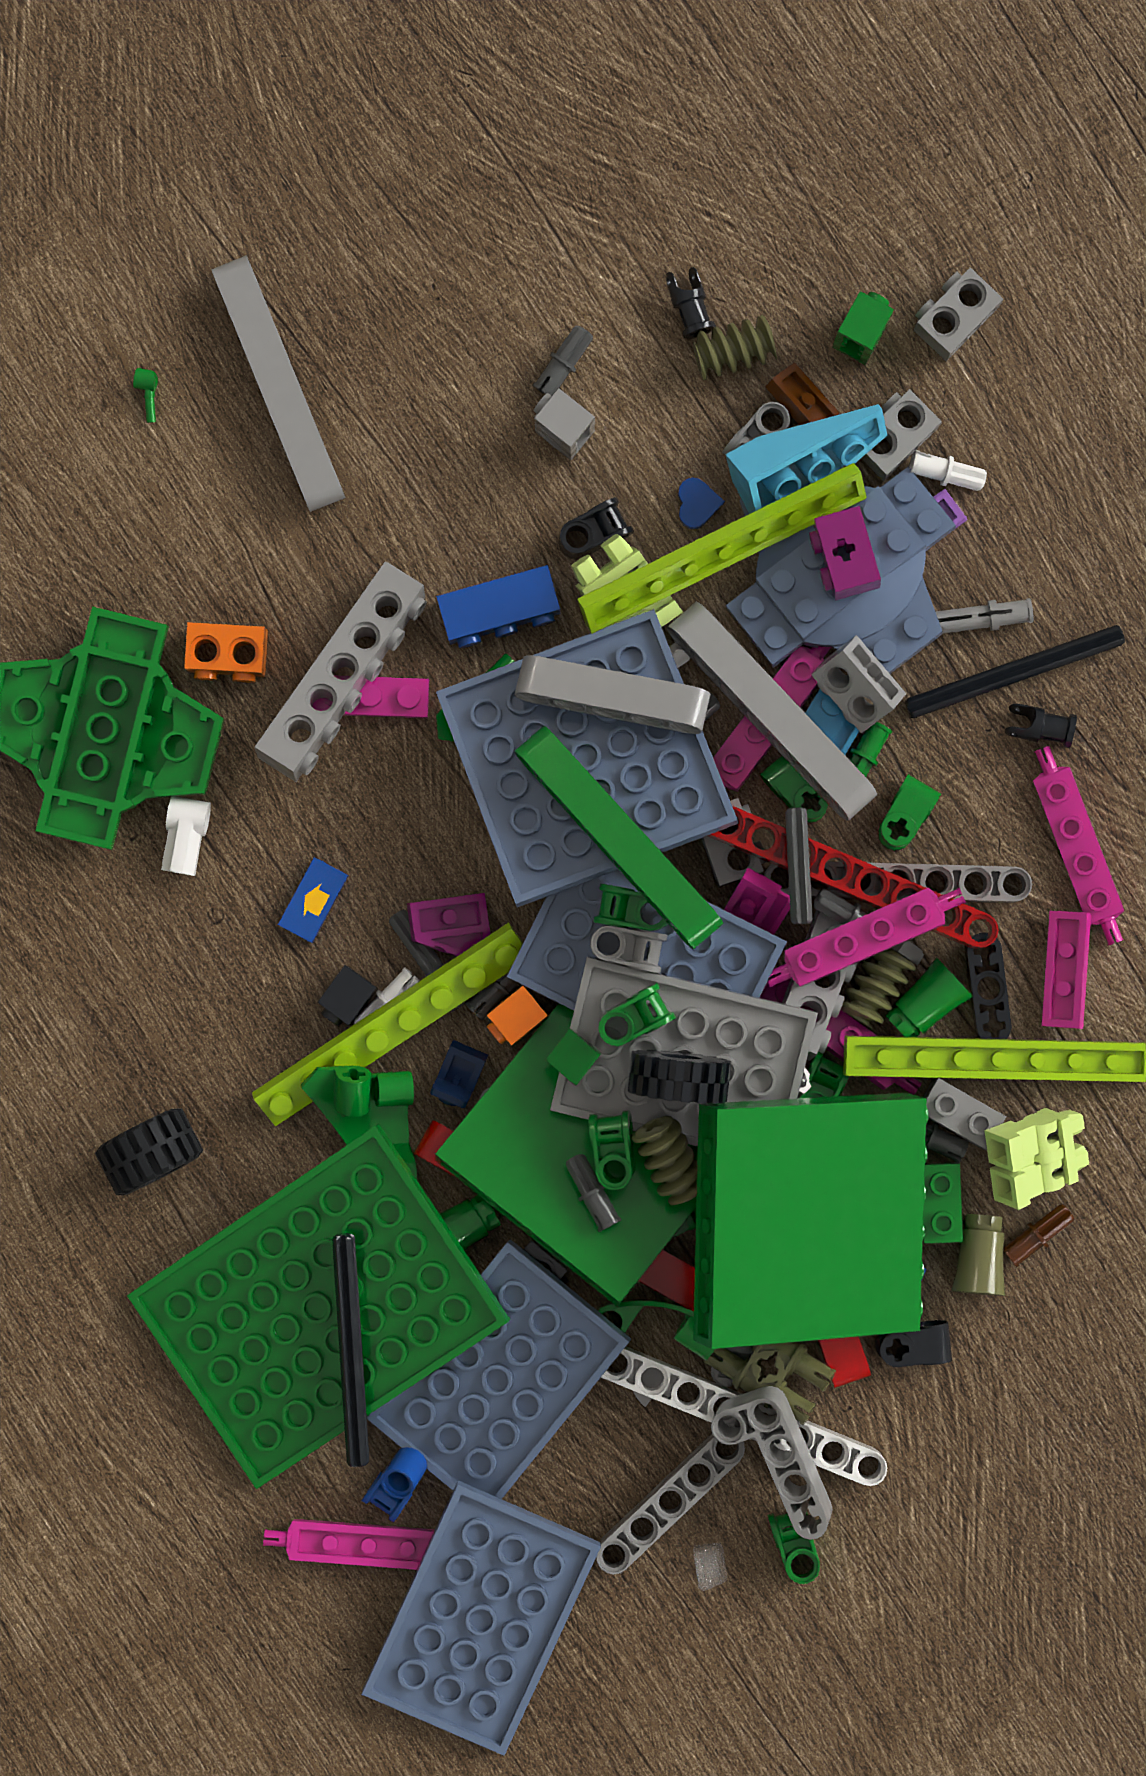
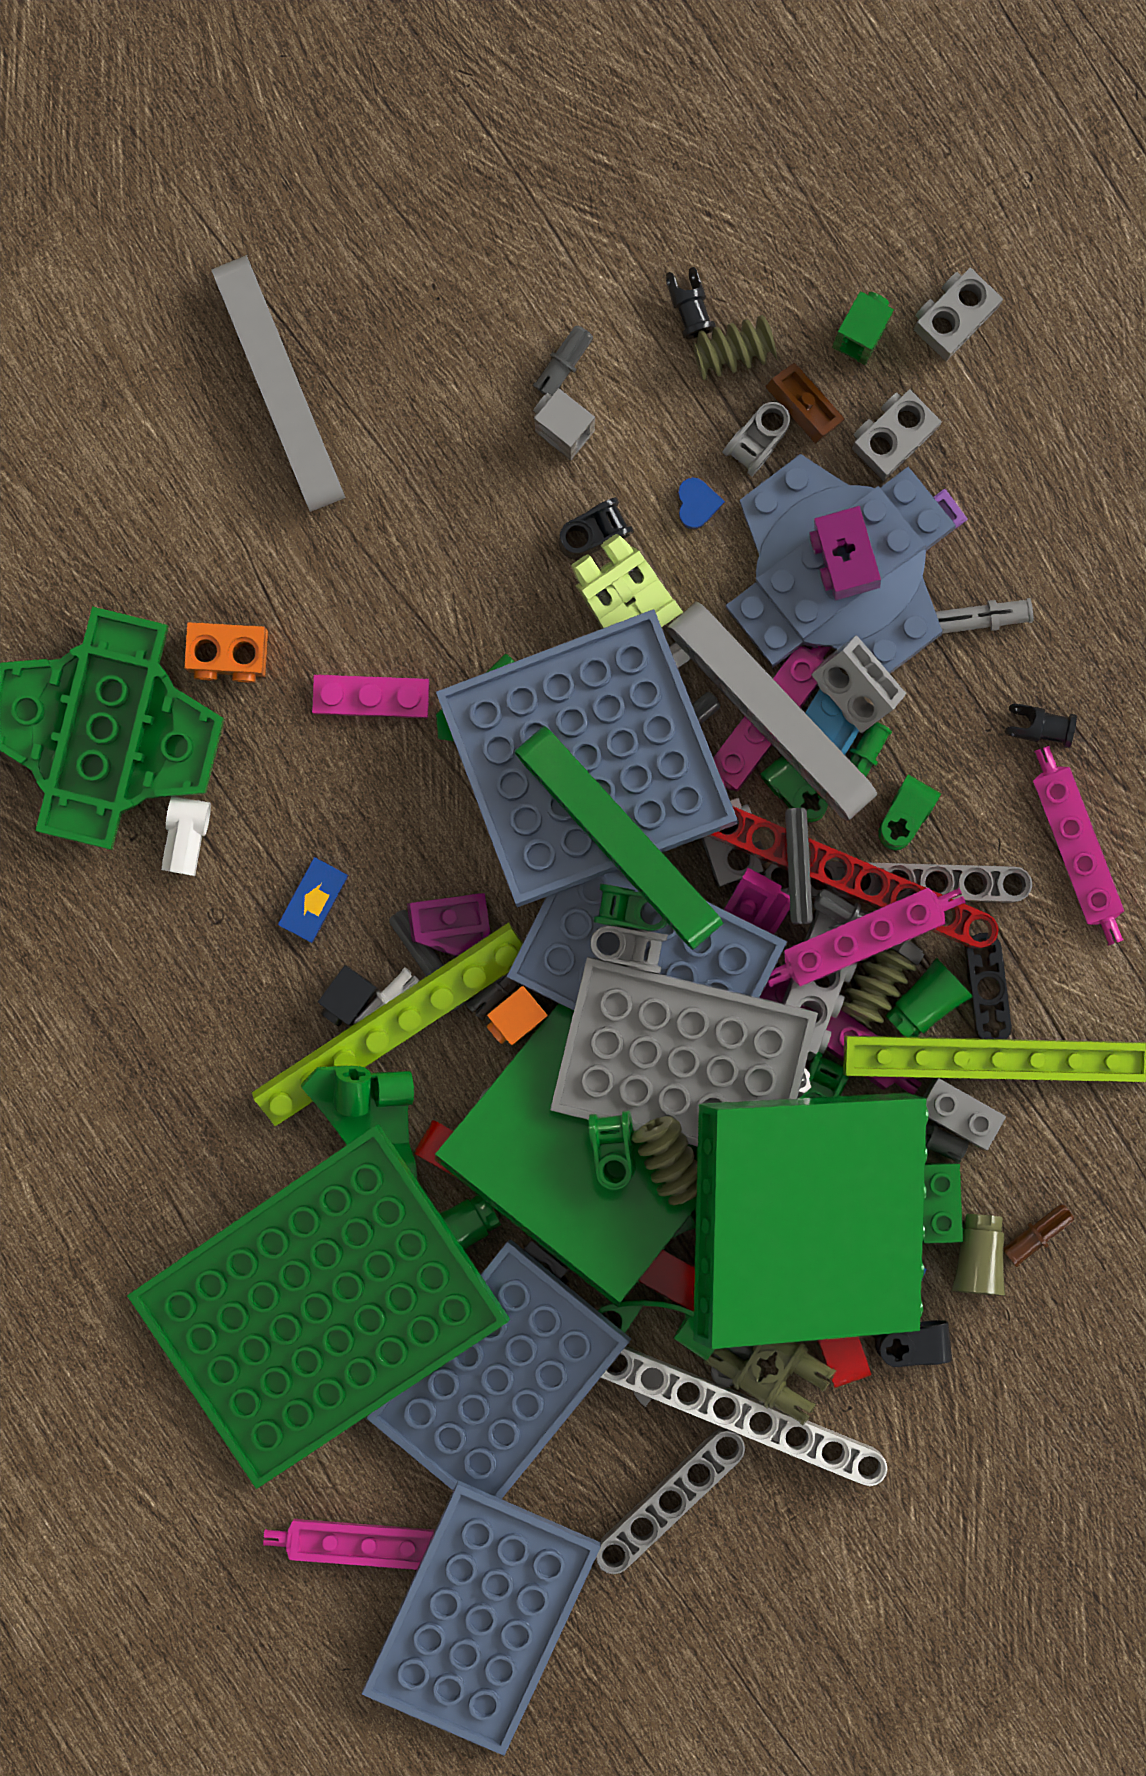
(147, 381): green hand -> none
(149, 1151): black tyre -> none
(350, 1349): black axle -> none
(387, 588): light grey brick -> none
(397, 1482): blue piece -> none
(458, 1074): dark blue bracket -> none
(499, 606): blue brick -> none
(573, 1056): green slope -> none
(592, 1192): dark grey axle -> none
(612, 694): light grey beam -> none
(637, 1015): green piece -> none
(679, 1076): black bush -> none
(709, 1565): clear slope -> none
(721, 548): lime plate -> none
(779, 1462): light grey beam -> none
(791, 1545): green piece -> none
(802, 455): medium azure wedge -> none
(947, 471): white axle -> none
(1015, 671): black axle -> none
(1035, 1155): yellowish green hips -> none
(1066, 969): dark pink plate -> none

